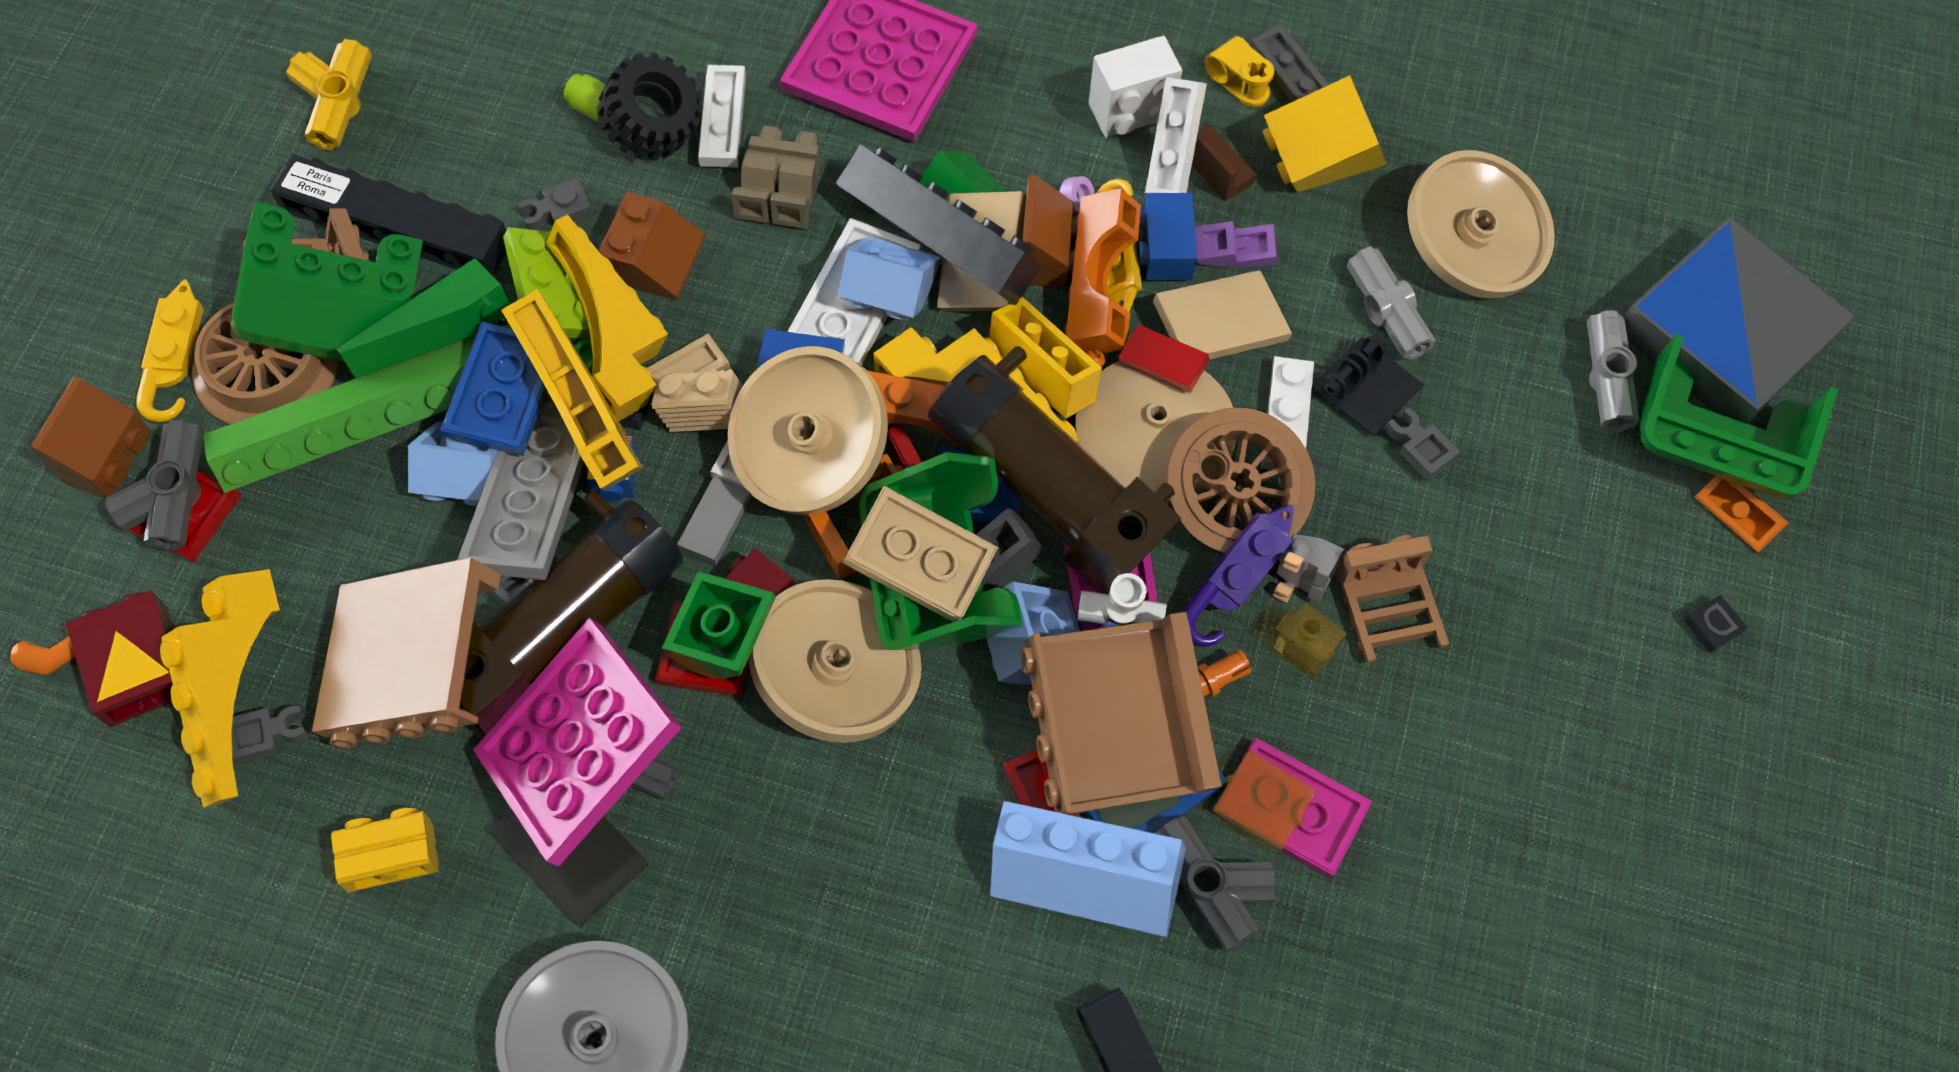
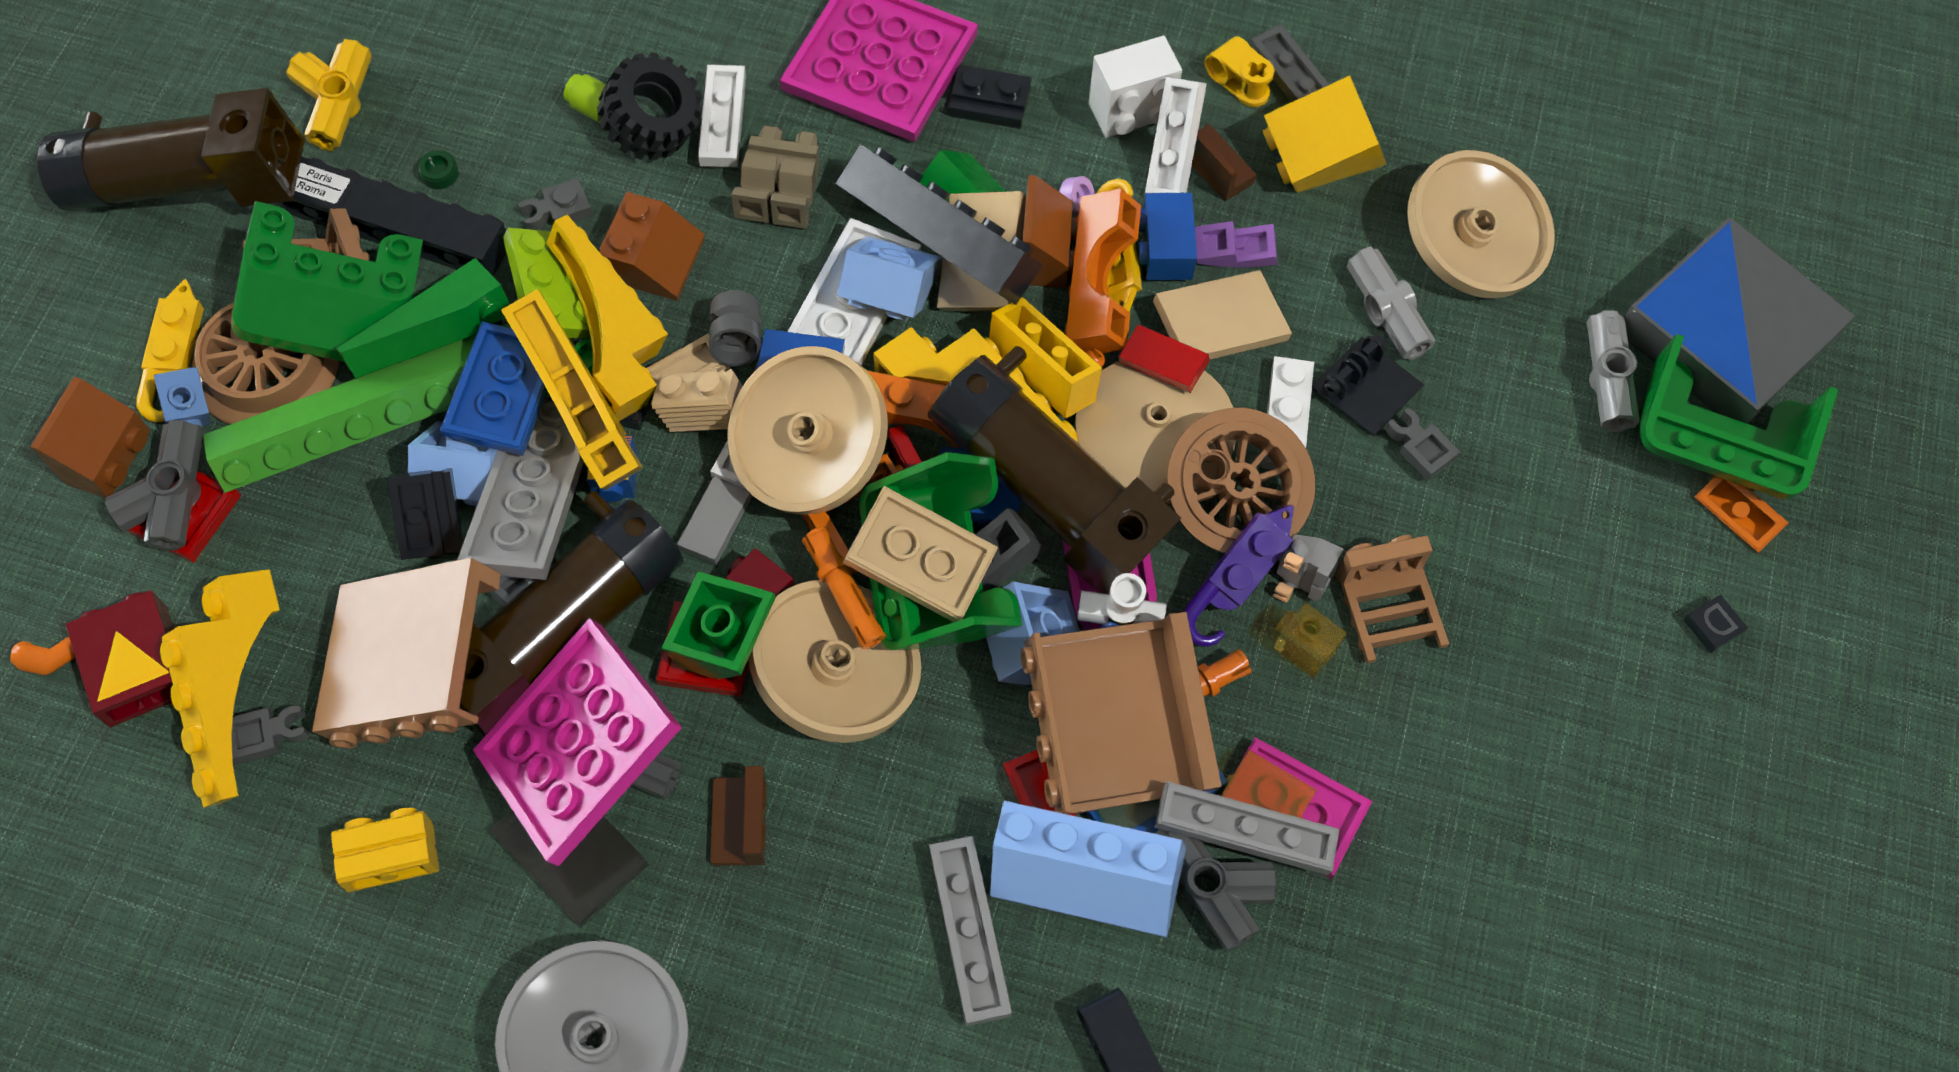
(182, 396): none -> medium blue brick
(239, 148): none -> dark brown piece
(425, 513): none -> black plate
(438, 169): none -> dark green tile
(735, 328): none -> dark grey wheel
(739, 819): none -> reddish brown panel
(843, 587): none -> orange pin
(970, 931): none -> light grey plate
(989, 96): none -> black plate
(1247, 828): none -> light grey tile

